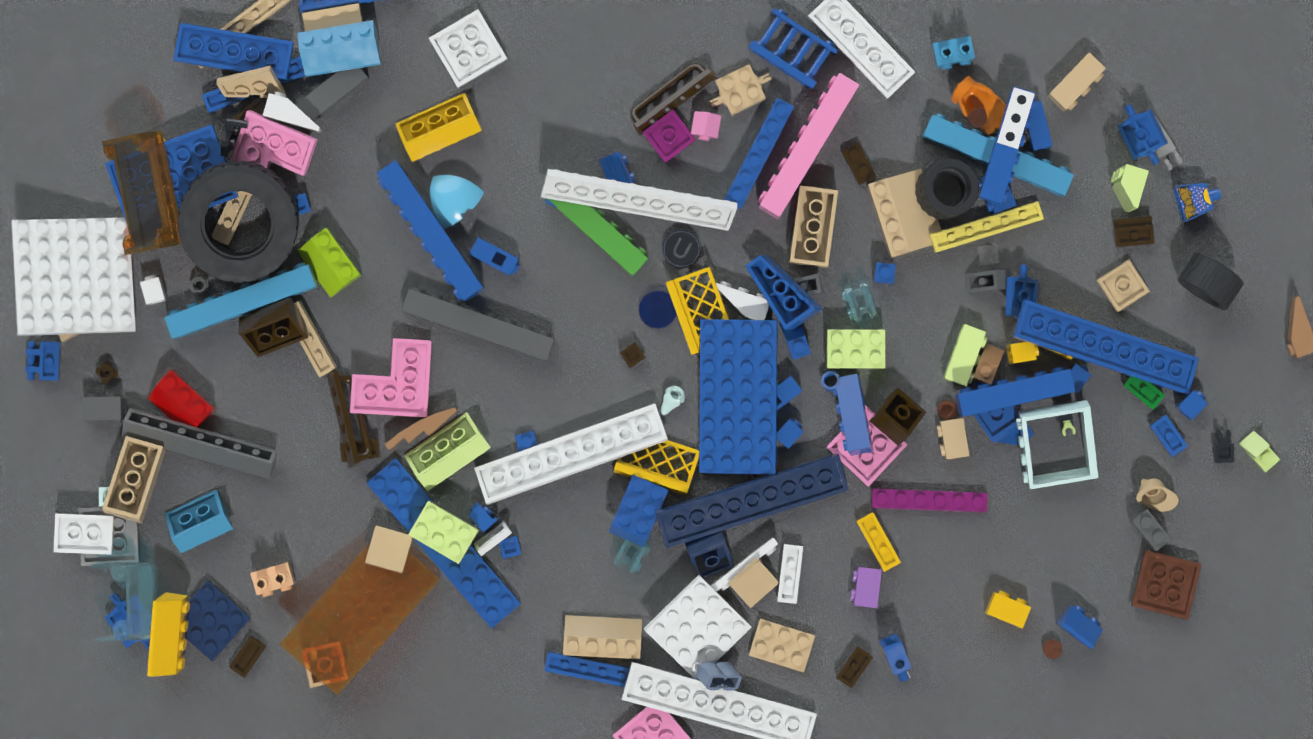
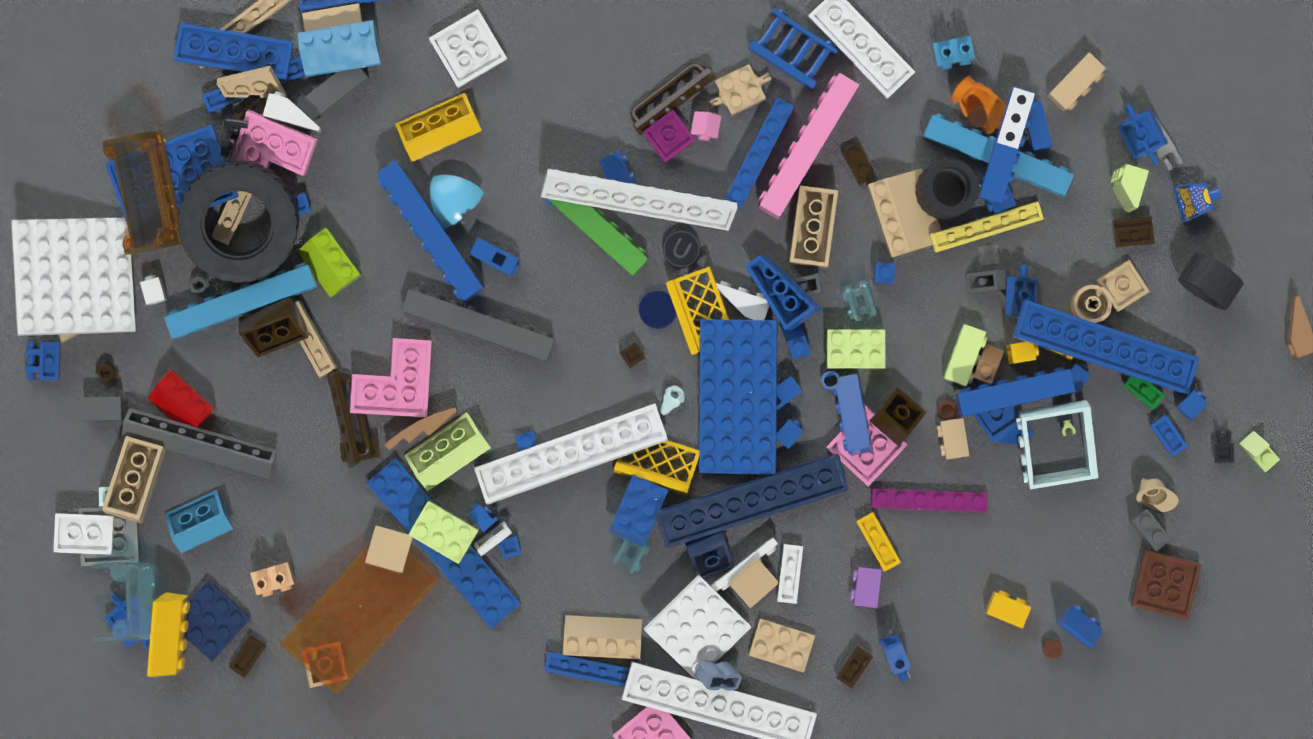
(1094, 293): none -> tan brick

